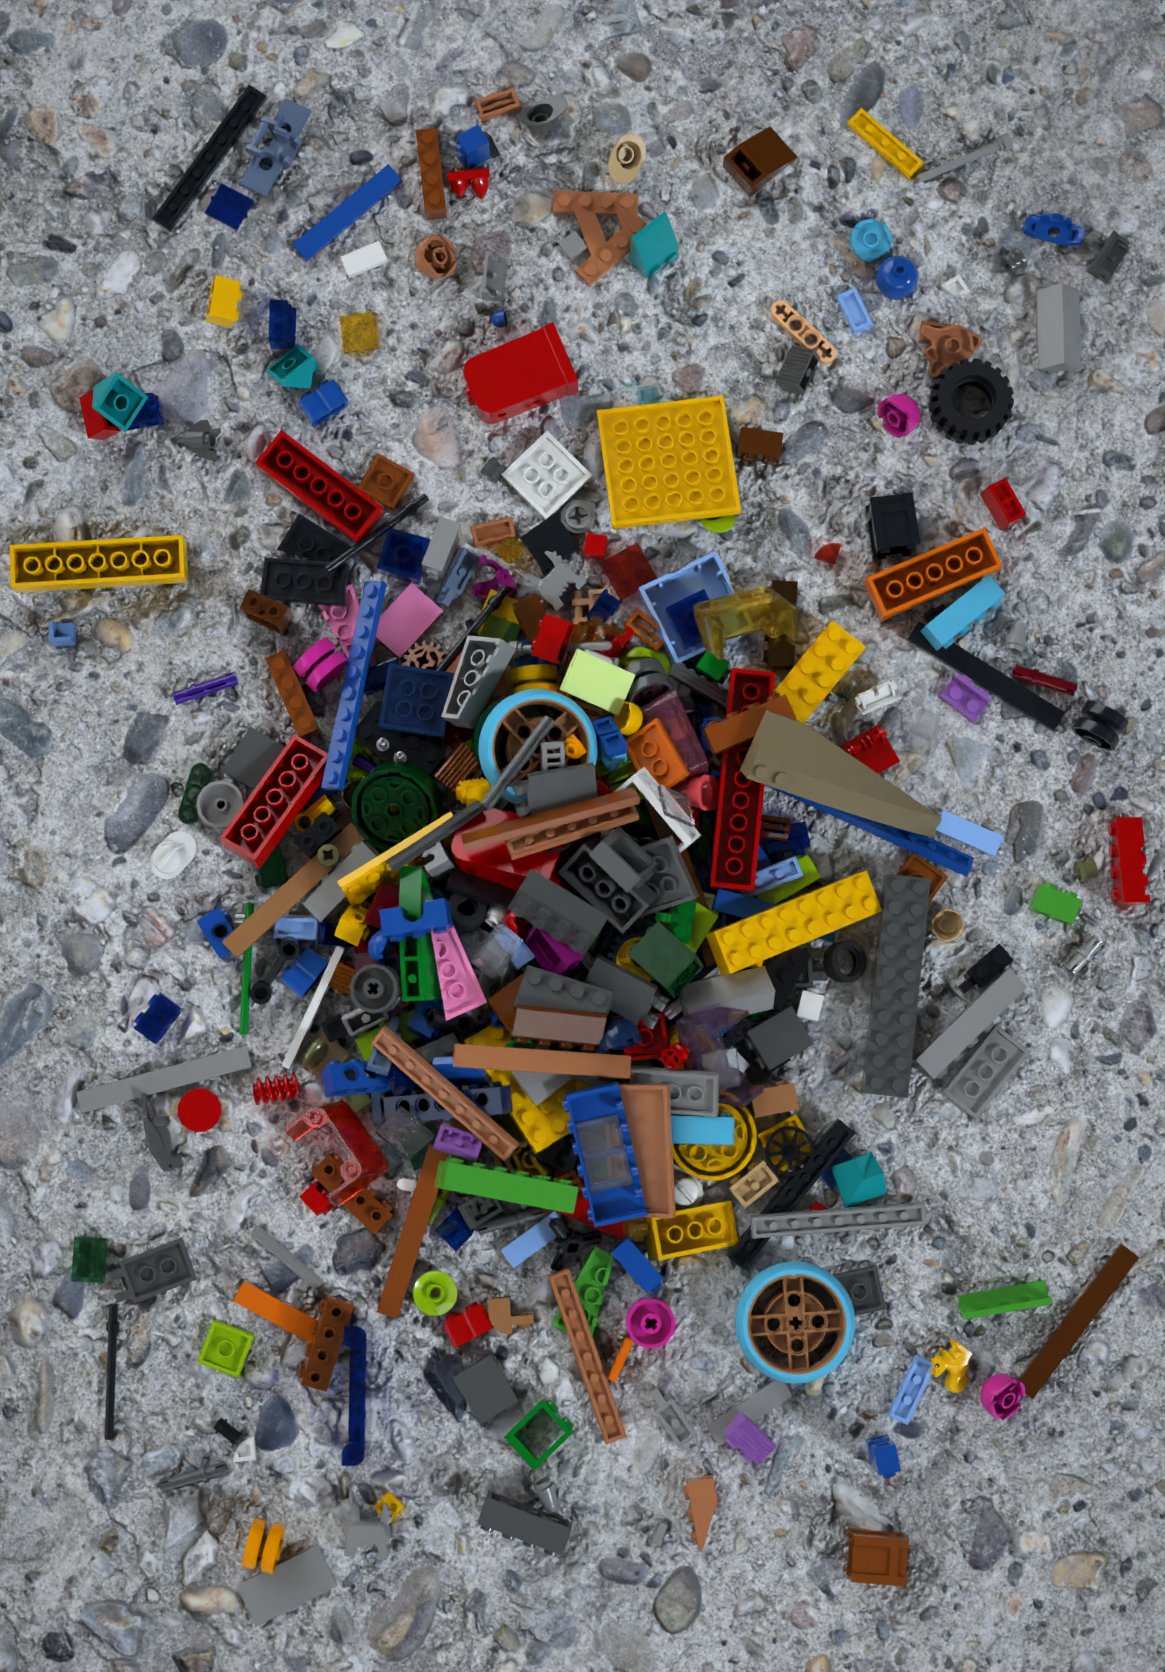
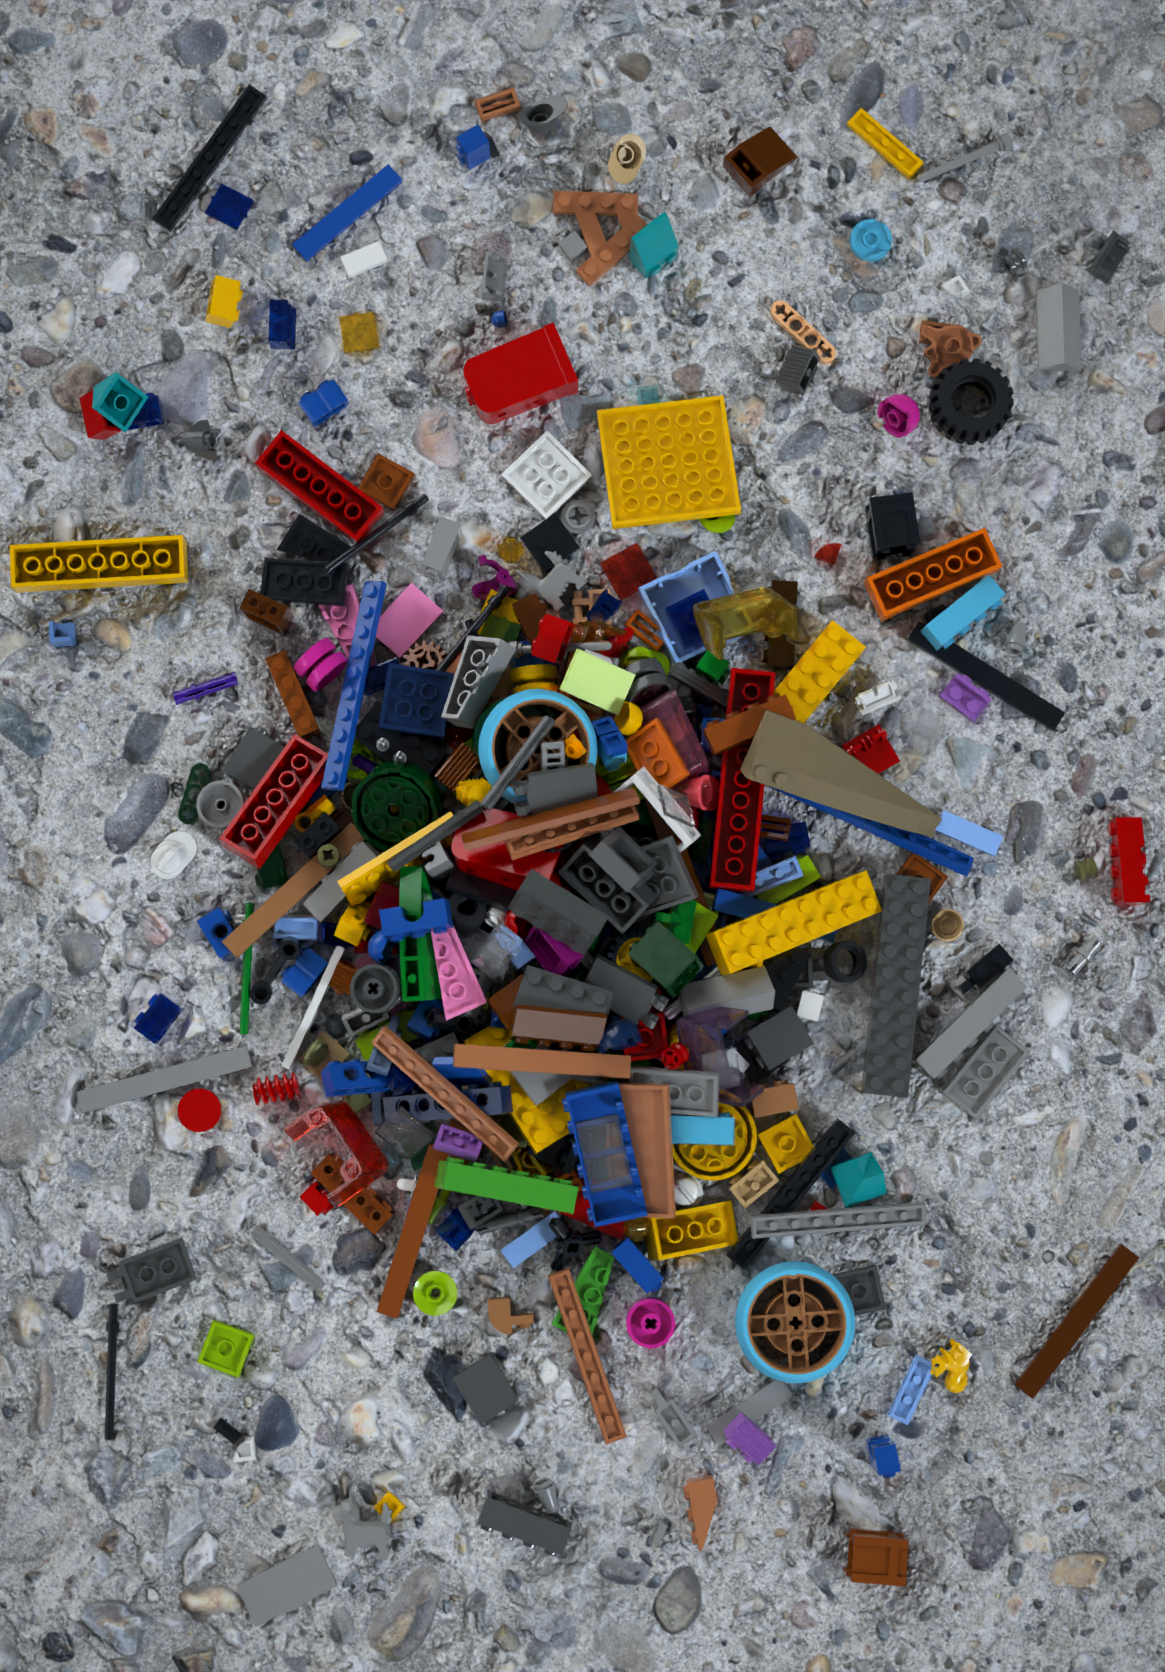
(89, 1259): clear green plate -> none
(159, 1138): dark grey animal -> none
(203, 1474): dark grey pin -> none
(264, 1546): light orange wheel -> none
(275, 1310): orange slope -> none
(281, 151): sand blue piece -> none
(294, 368): teal slope -> none
(325, 1343): dark orange brick -> none
(334, 1028): black tile -> none
(359, 1338): clear blue windscreen -> none
(403, 556): clear blue brick -> none
(431, 173): dark orange brick -> none
(435, 257): nougat cylinder -> none
(457, 576): sand blue hinge -> none
(468, 1324): red brick -> none
(478, 177): red tile -> none
(492, 532): nougat tile -> none
(493, 469): dark grey wheel -> none
(523, 1450): green window -> none
(595, 546): red piece -> none
(620, 1359): orange tile -> none
(759, 445): reddish brown brick -> none
(790, 1151): black wheel -> none
(854, 311): light blue tile -> none
(897, 277): blue cylinder -> none
(1002, 1395): dark pink cylinder -> none
(1003, 504): red hinge -> none
(1003, 1299): bright green fence -> none
(1045, 680): dark red pin -> none
(1055, 904): bright green brick -> none
(1069, 233): blue piece -> none
(1100, 725): black wheel -> none

